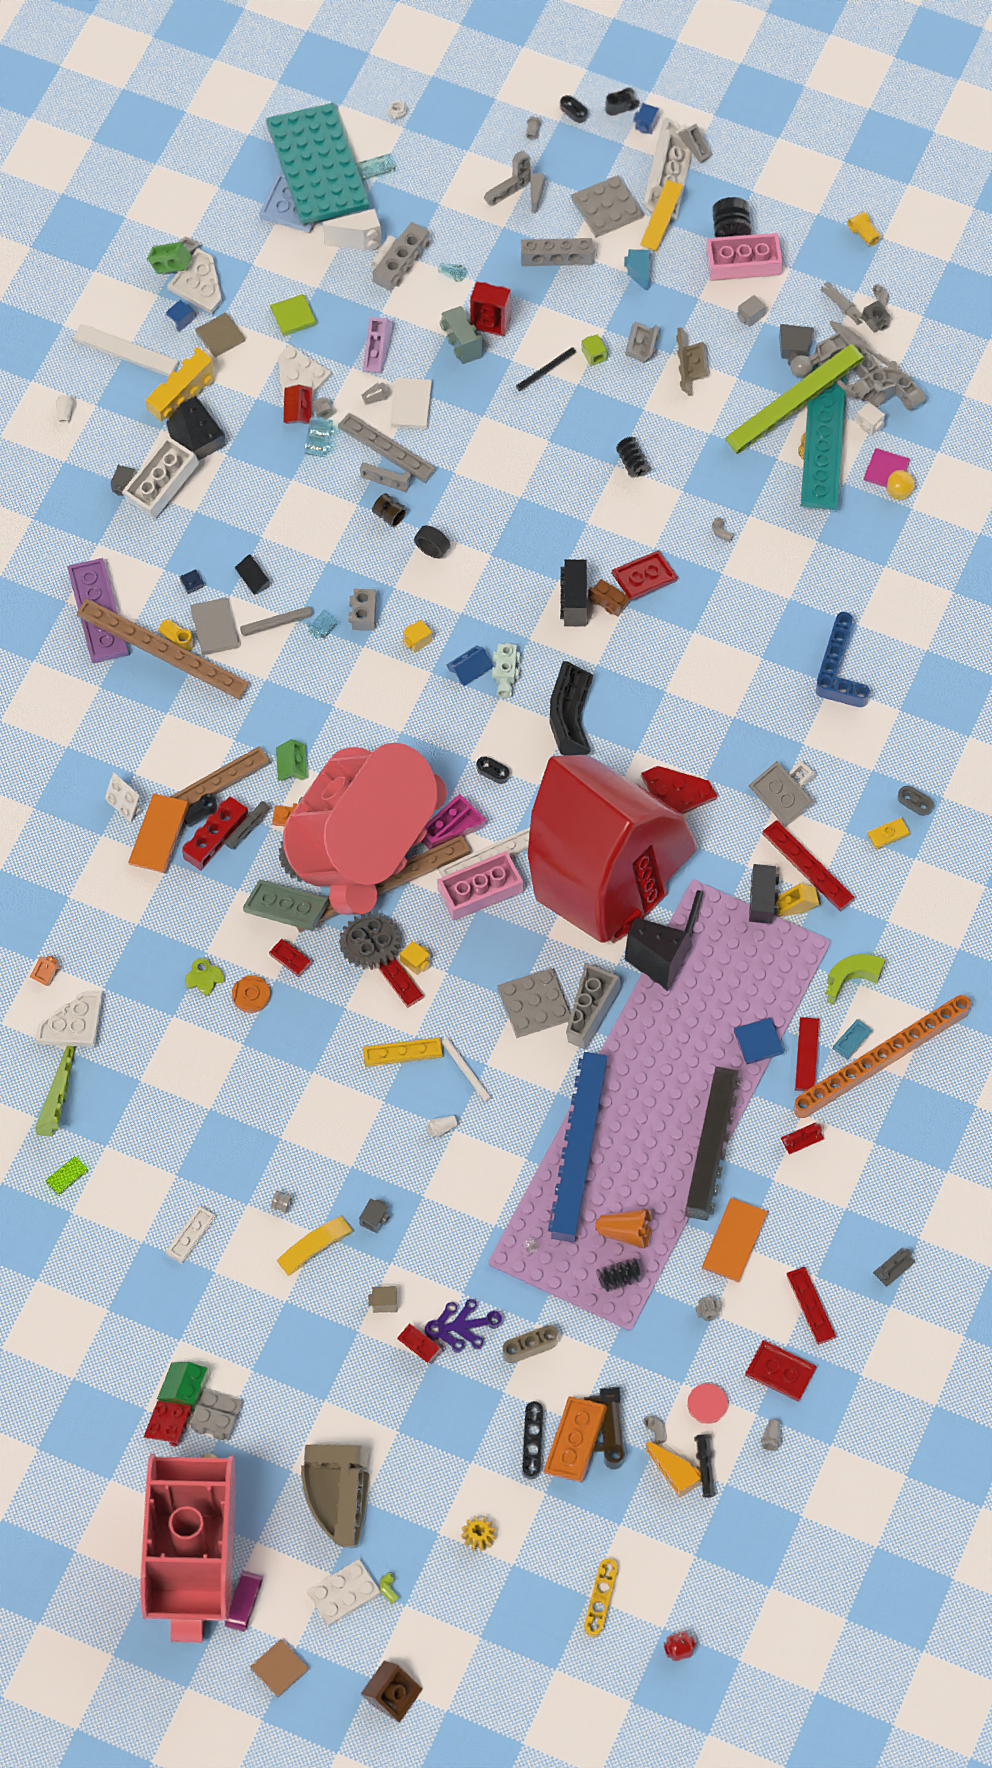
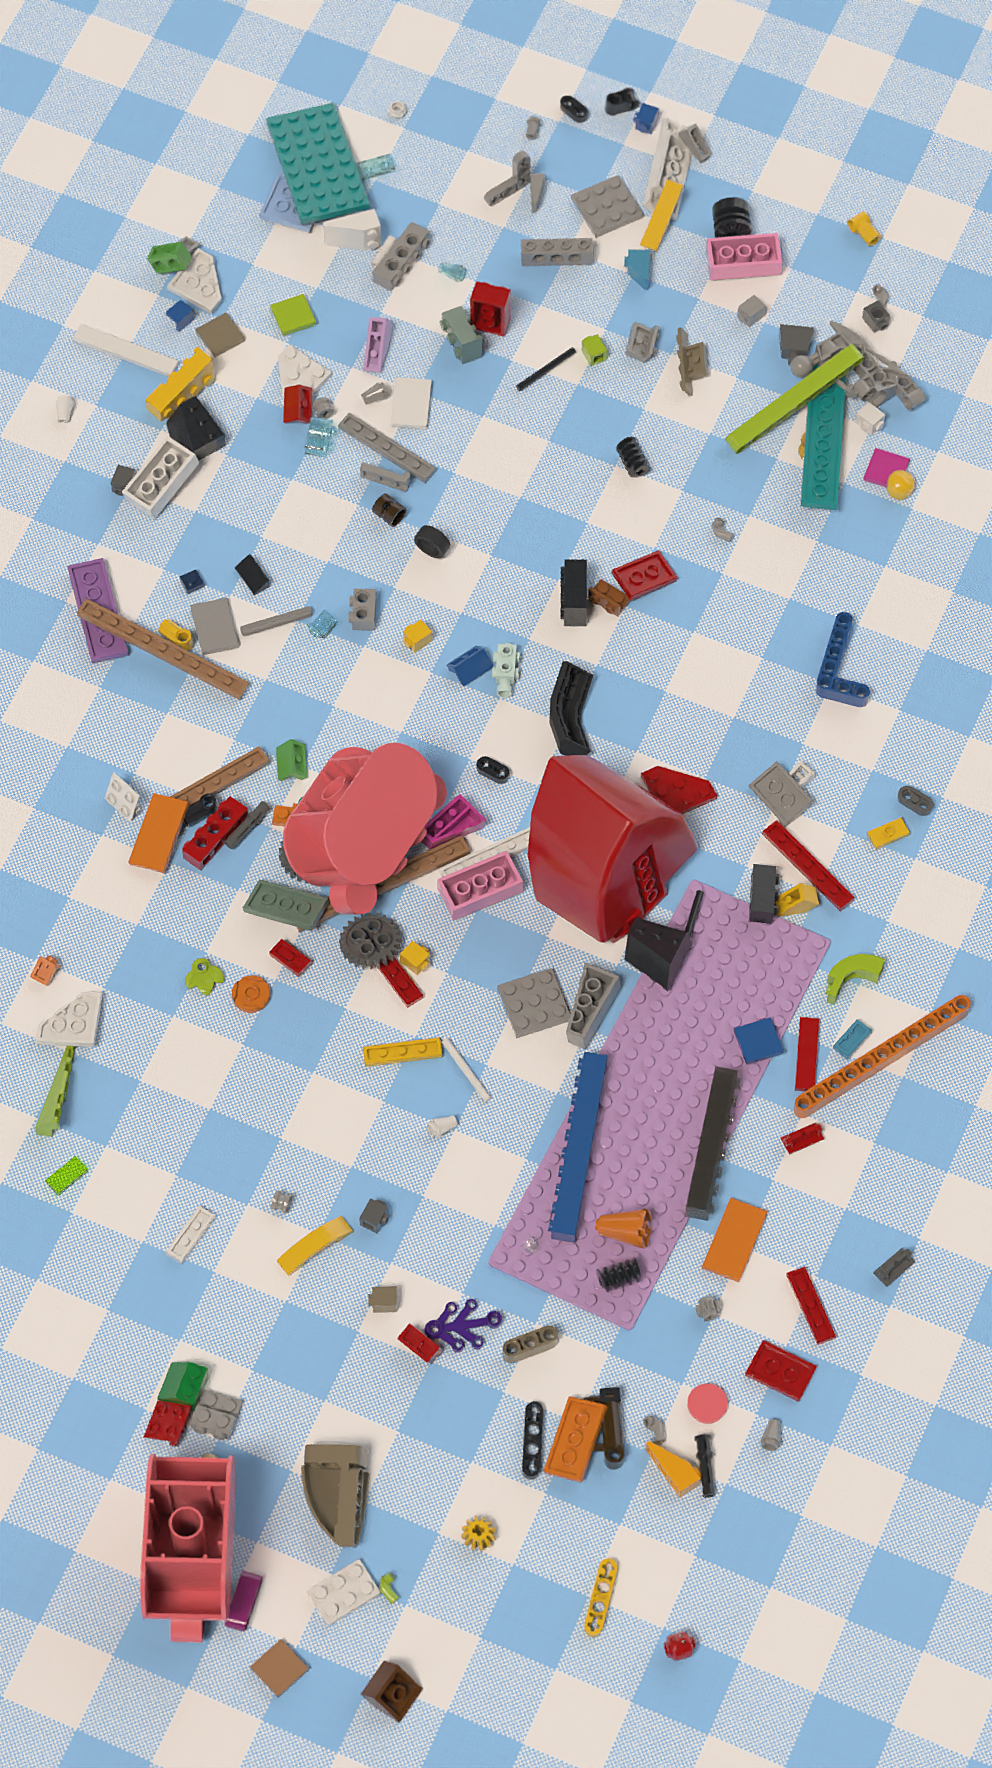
(848, 308): light grey pin -> none

